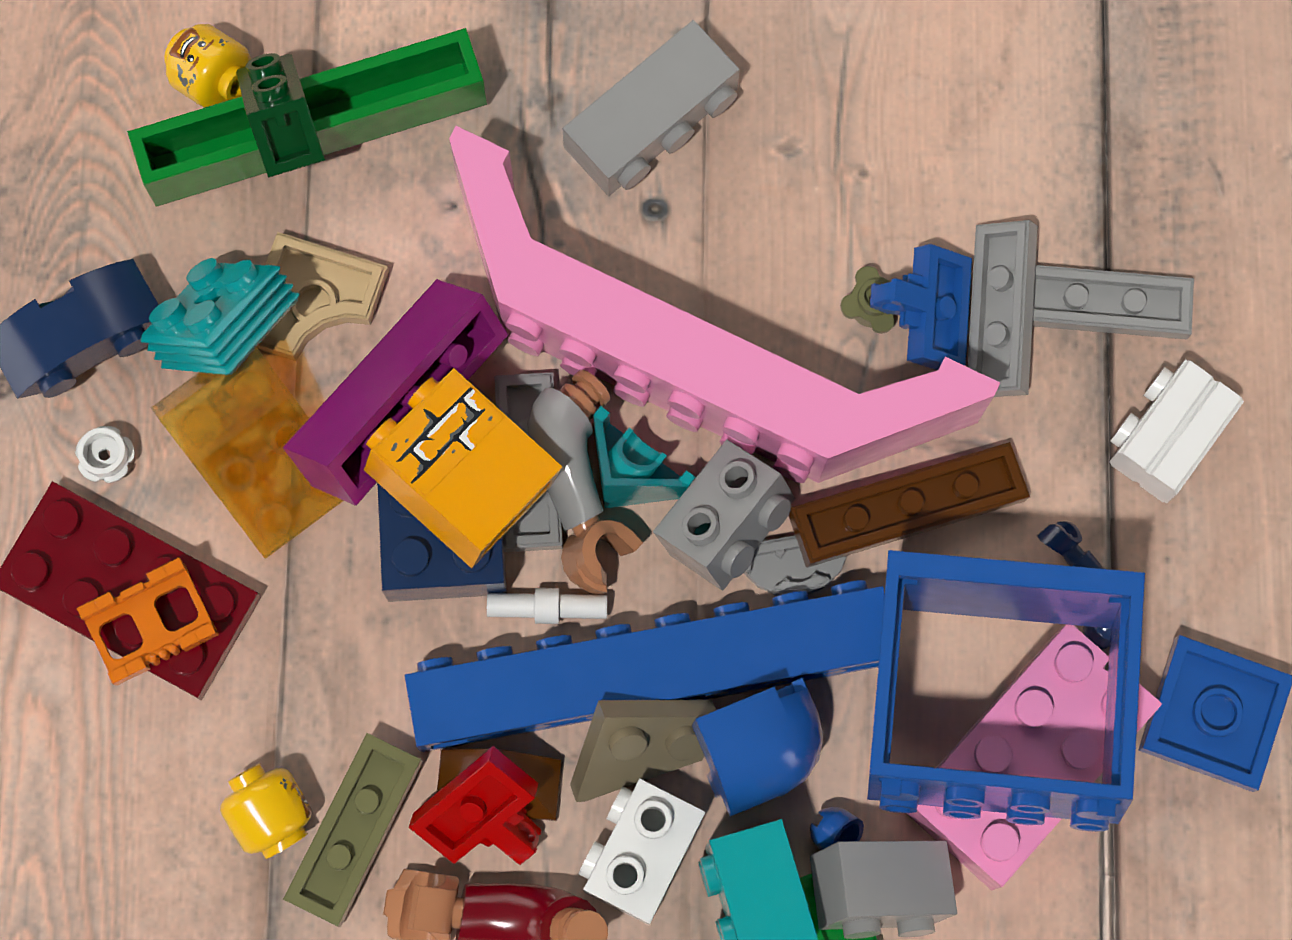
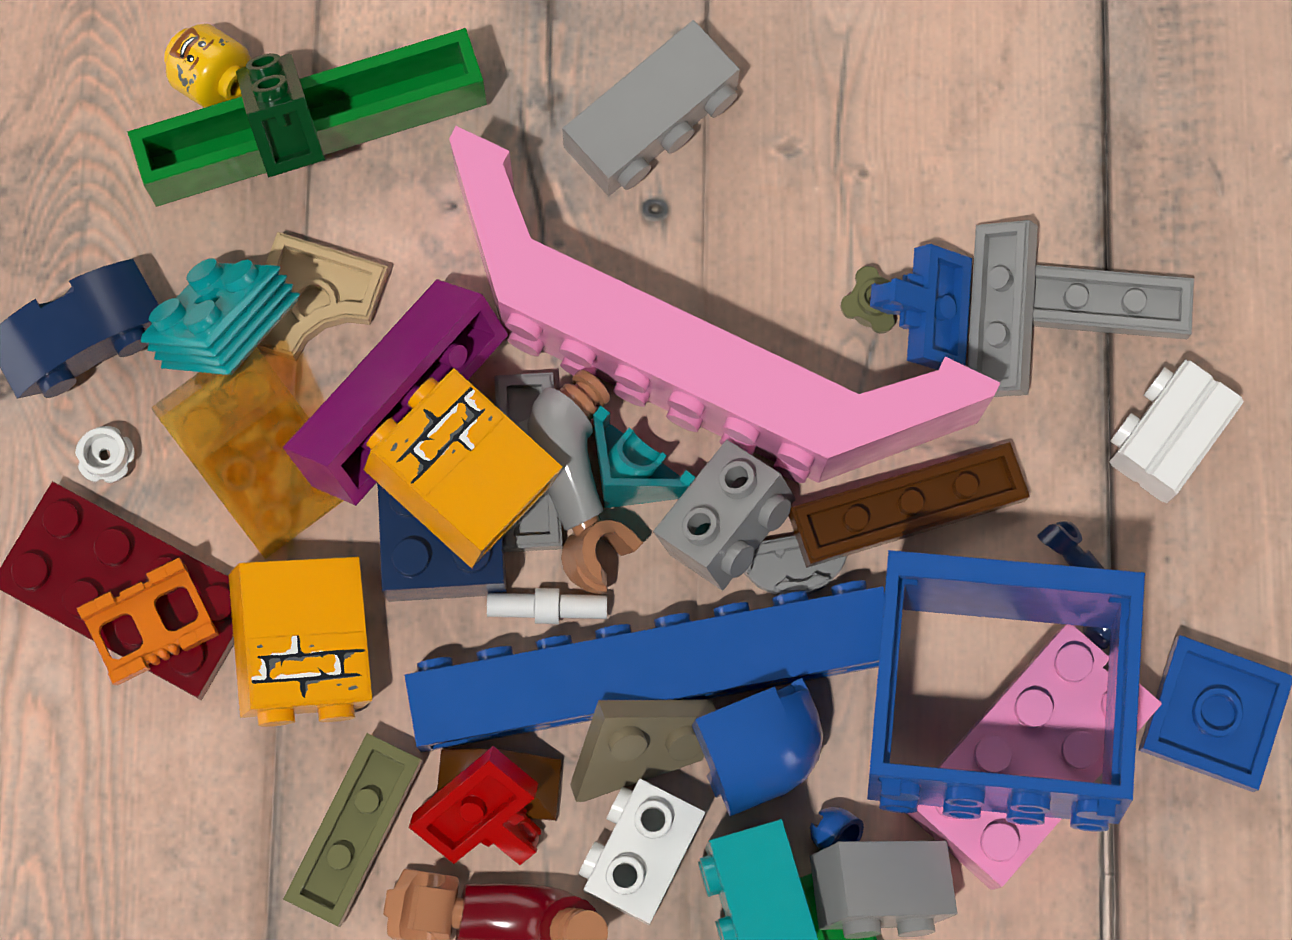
(266, 810): yellow head -> none
(300, 639): none -> light orange brick

